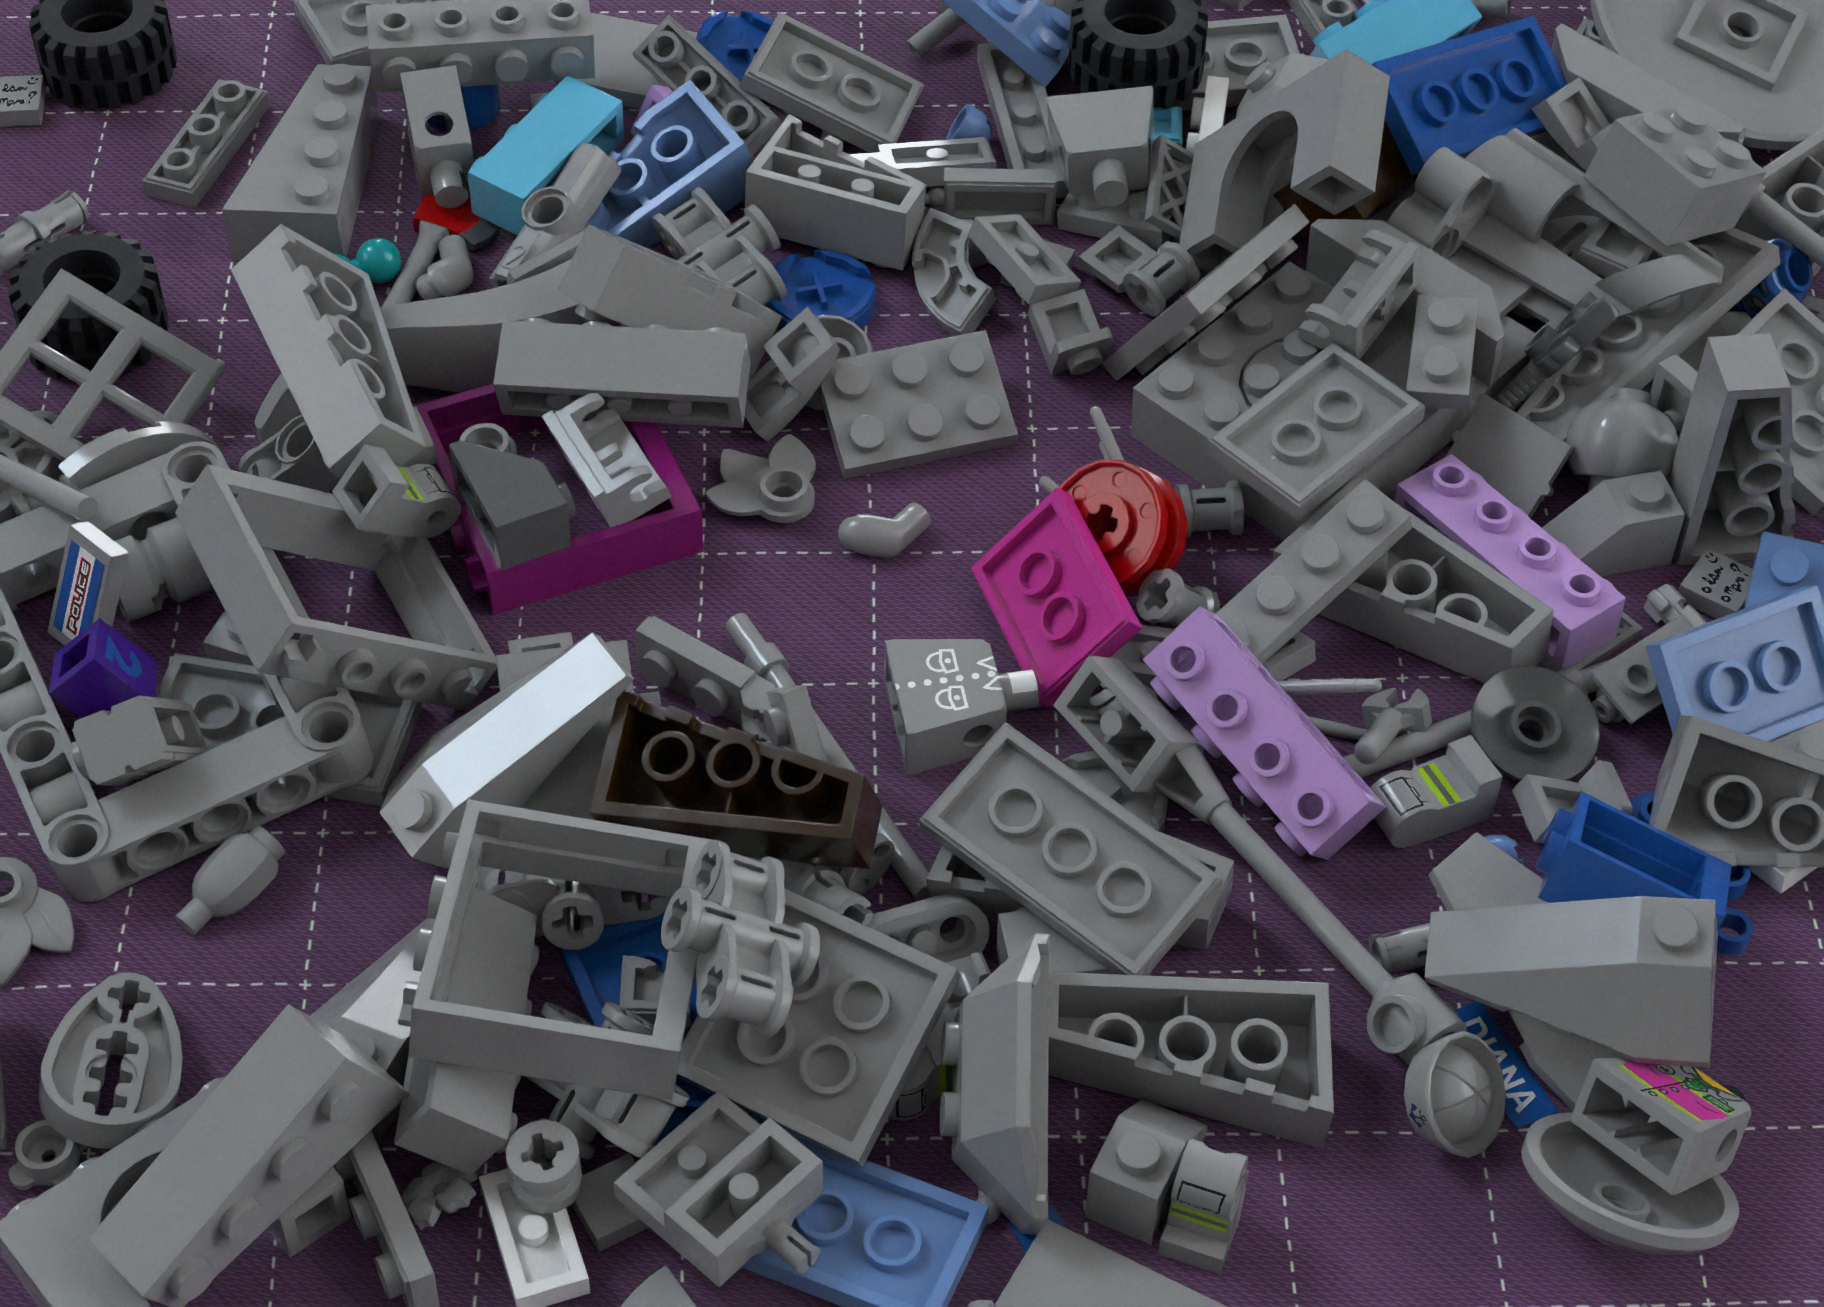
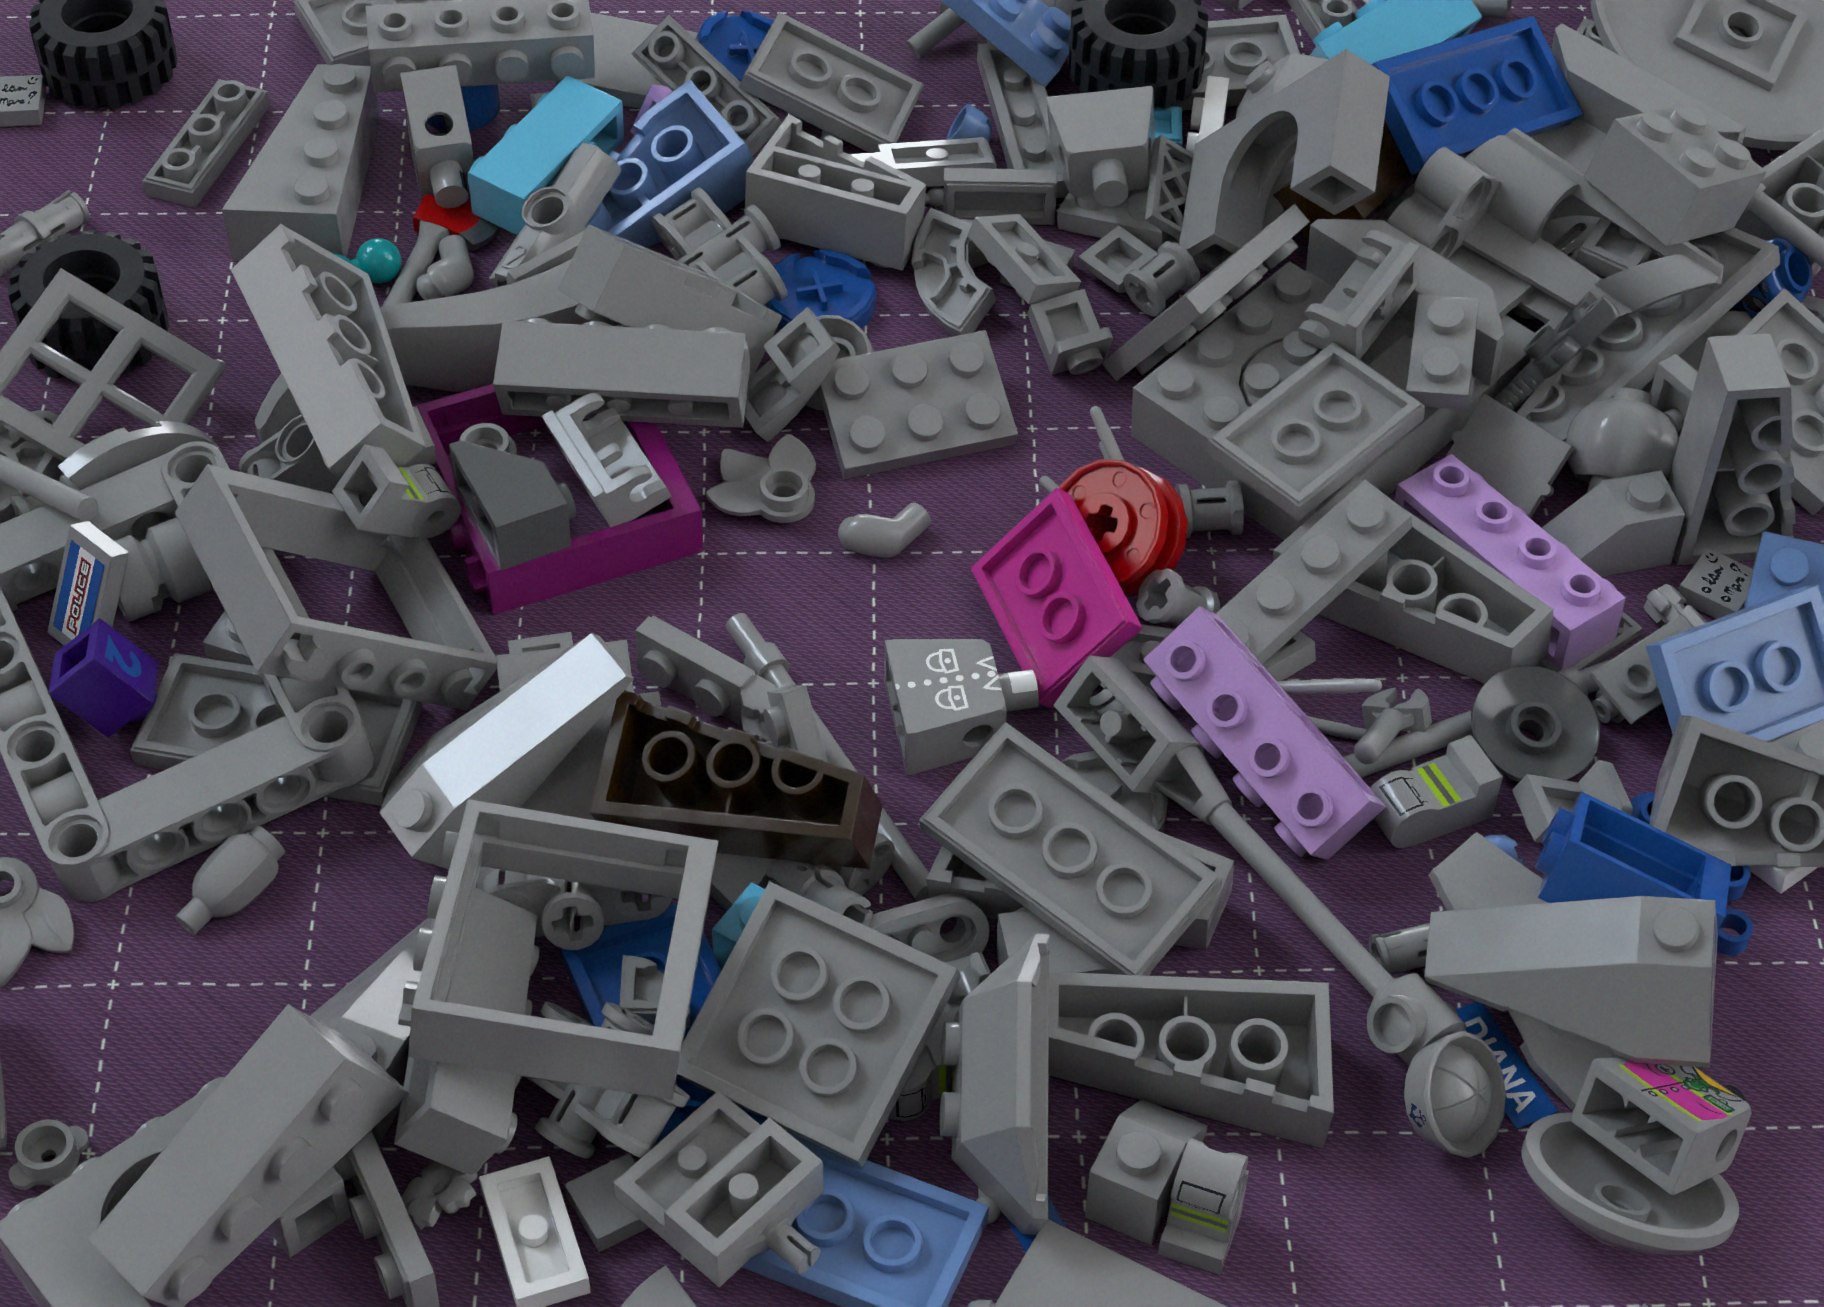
(79, 1054): light grey piece -> none
(135, 740): light grey brick -> none
(535, 1183): light grey wheel -> none
(744, 948): light grey axle -> none
(1574, 121): light grey slope -> none

